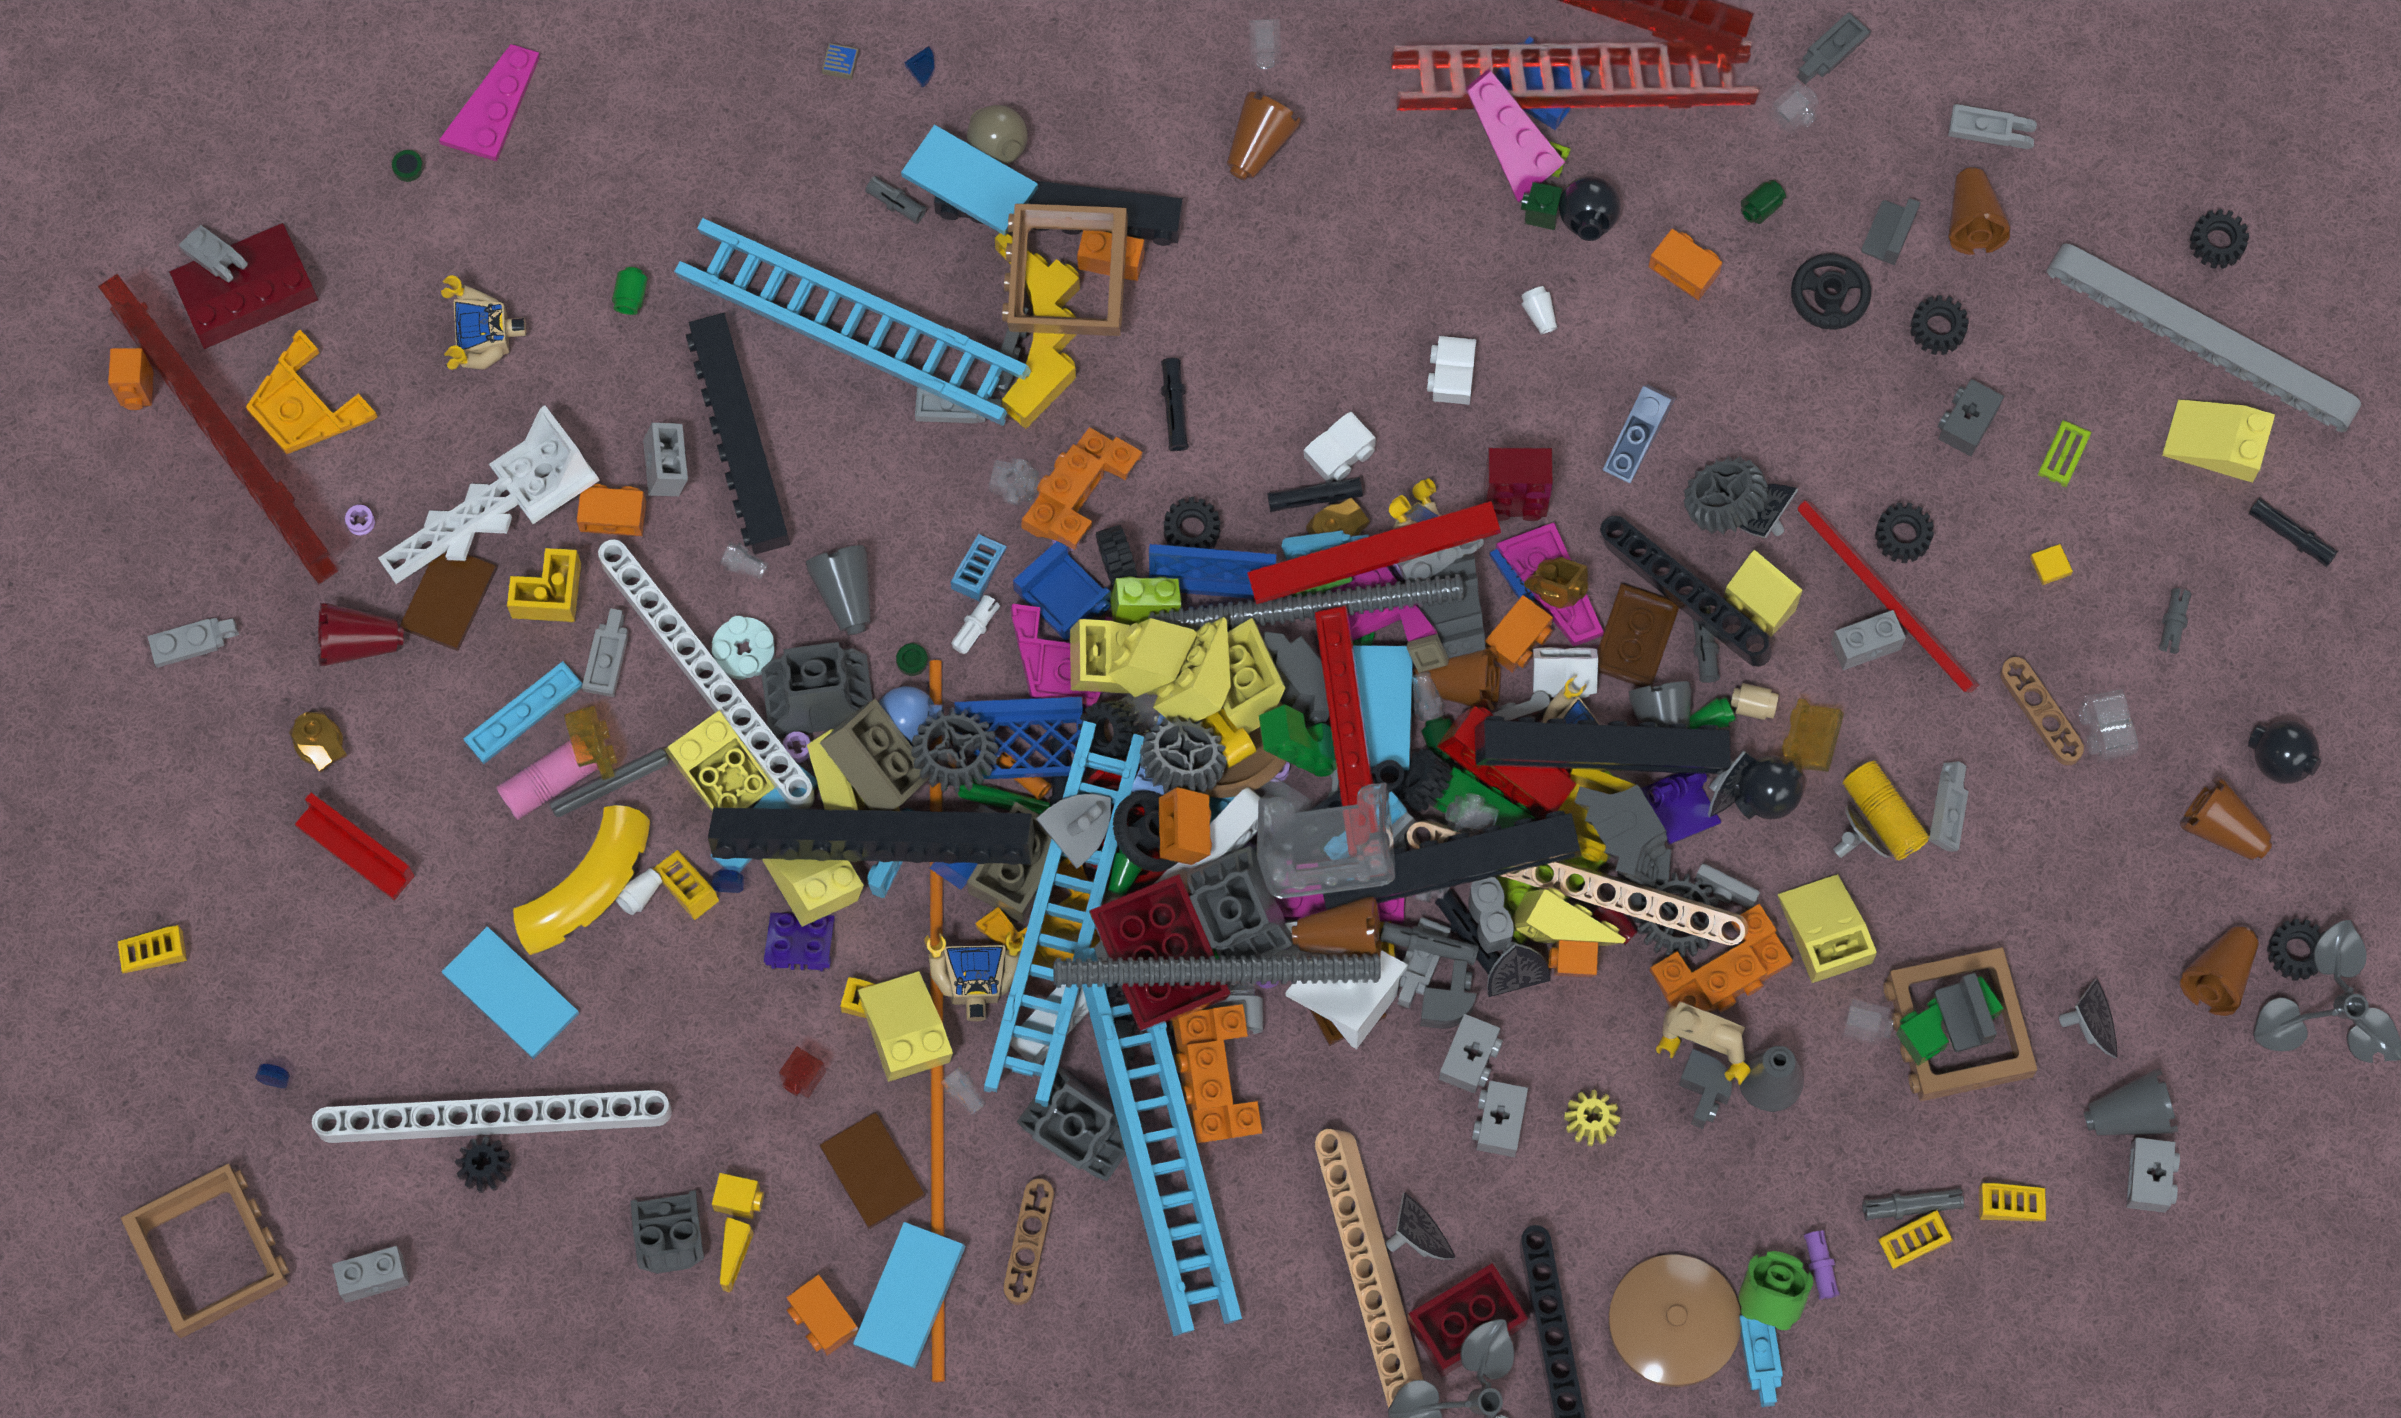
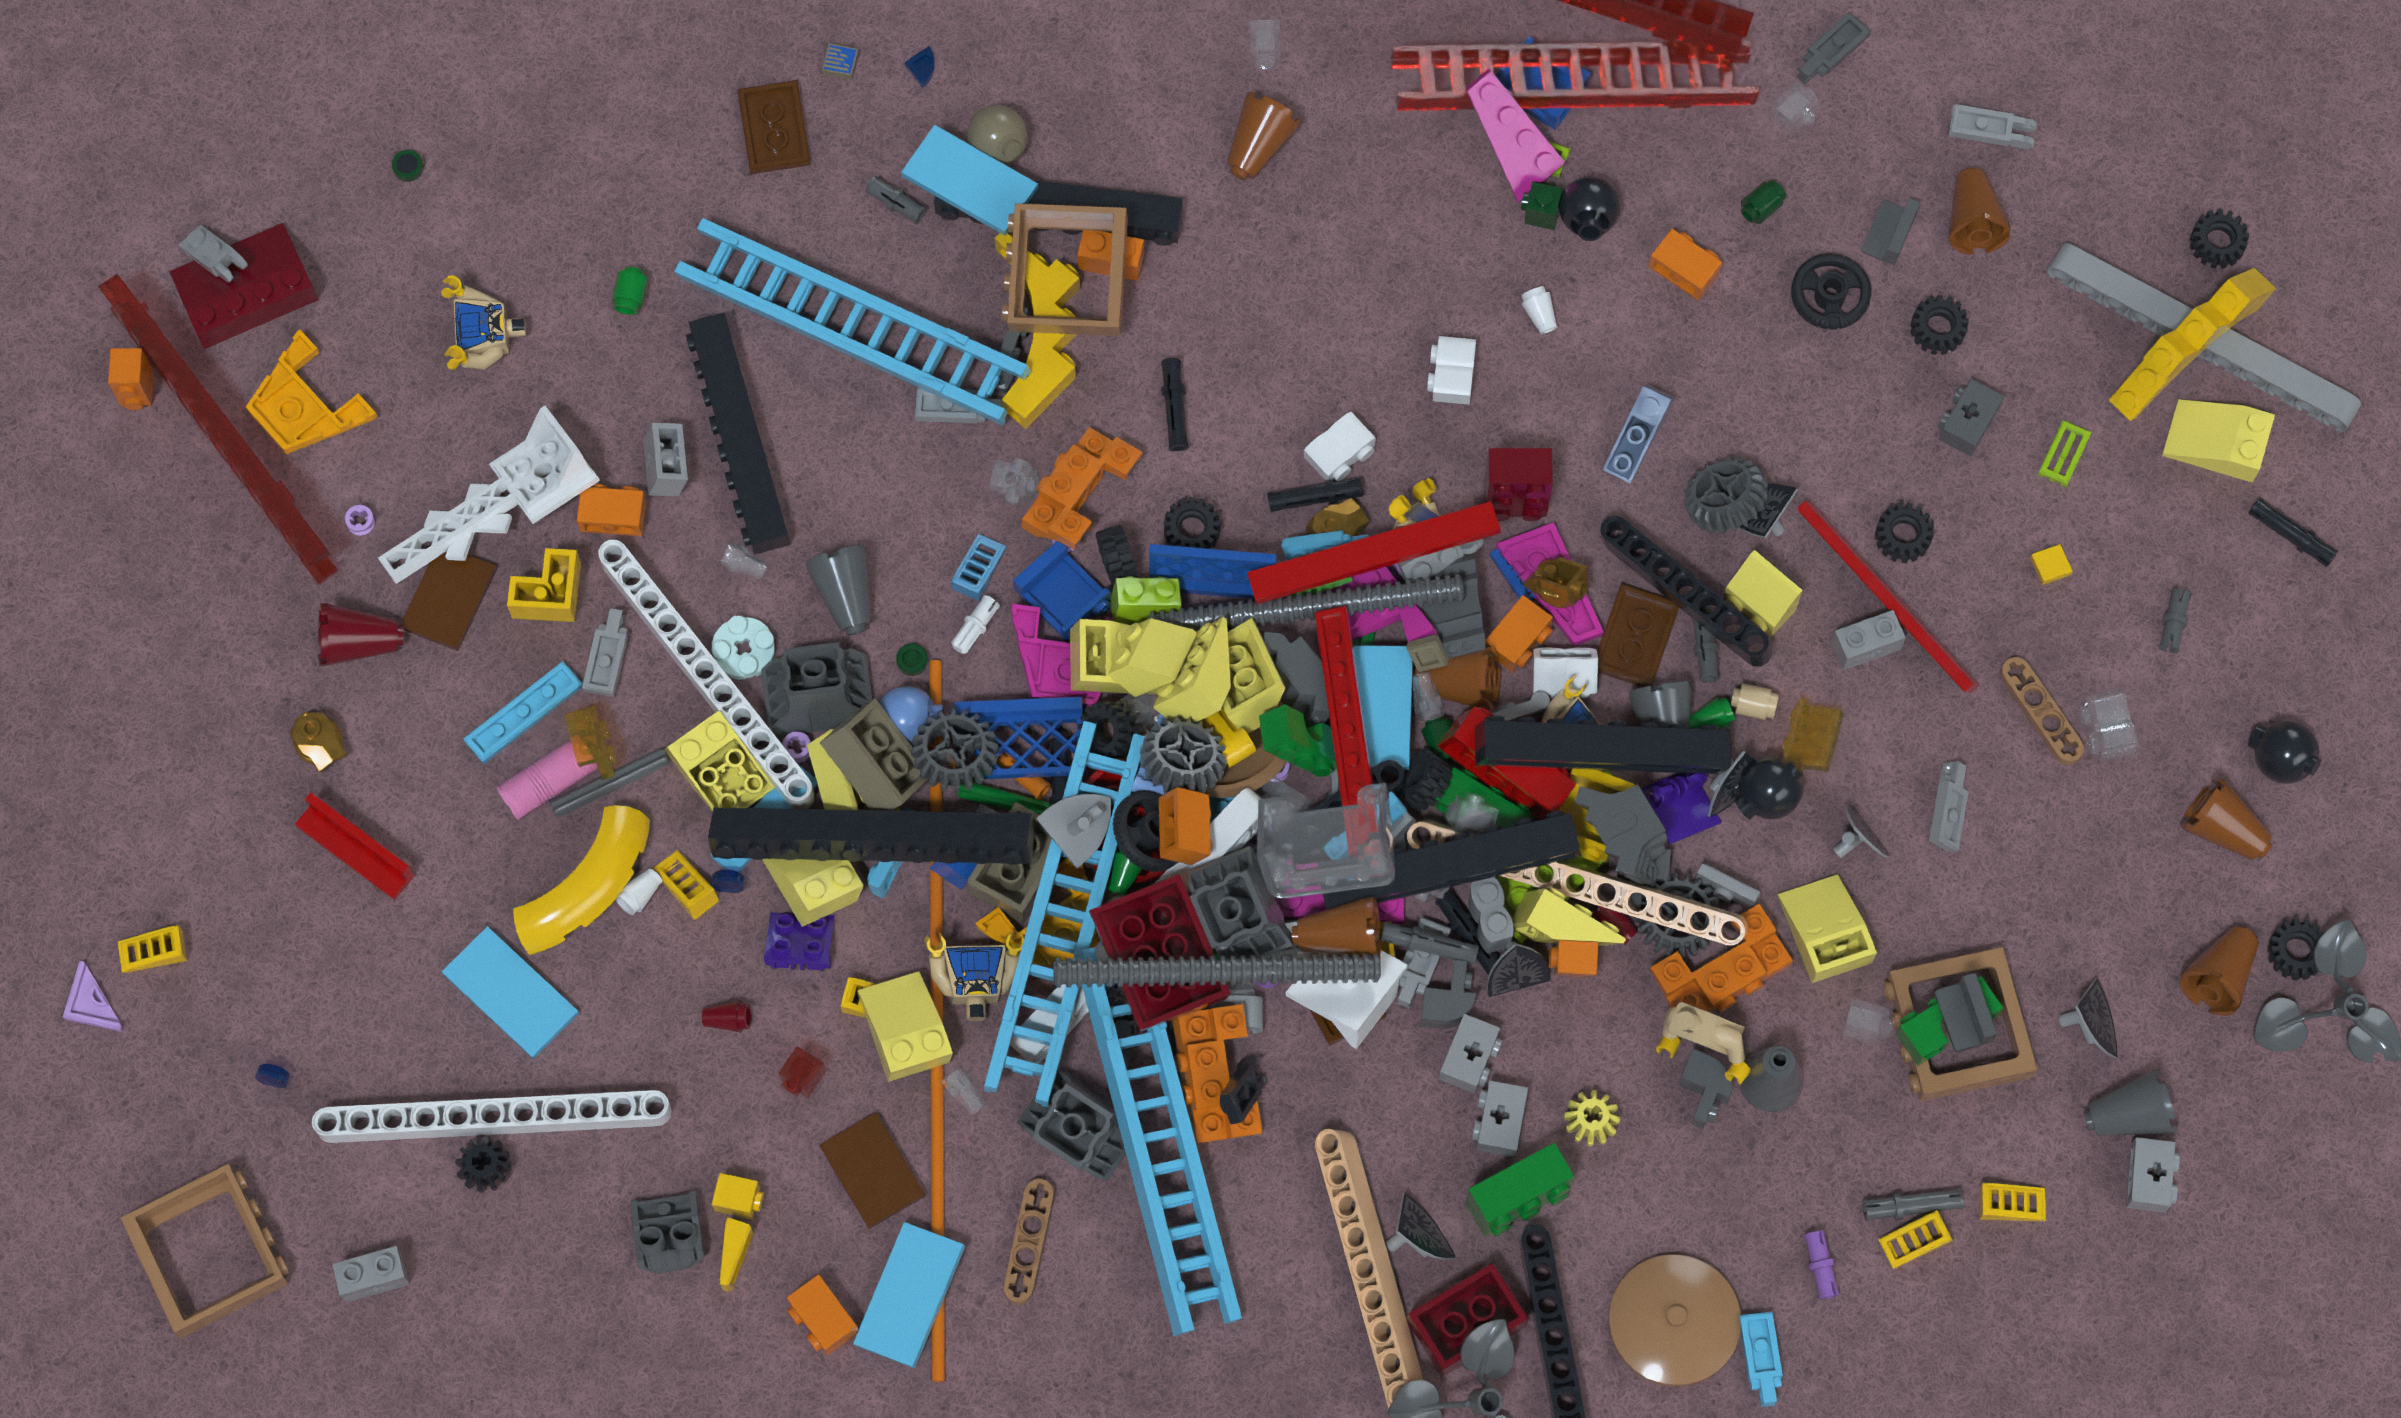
(87, 1002): none -> lavender tile
(190, 640): light grey hinge -> none
(490, 111): dark pink wing -> none
(728, 1016): none -> dark red cone
(774, 127): none -> reddish brown tile
(1242, 1090): none -> black hinge
(1520, 1191): none -> green brick
(1775, 1290): bright green brick -> none
(1891, 817): yellow piece -> none
(2178, 348): none -> yellow arch

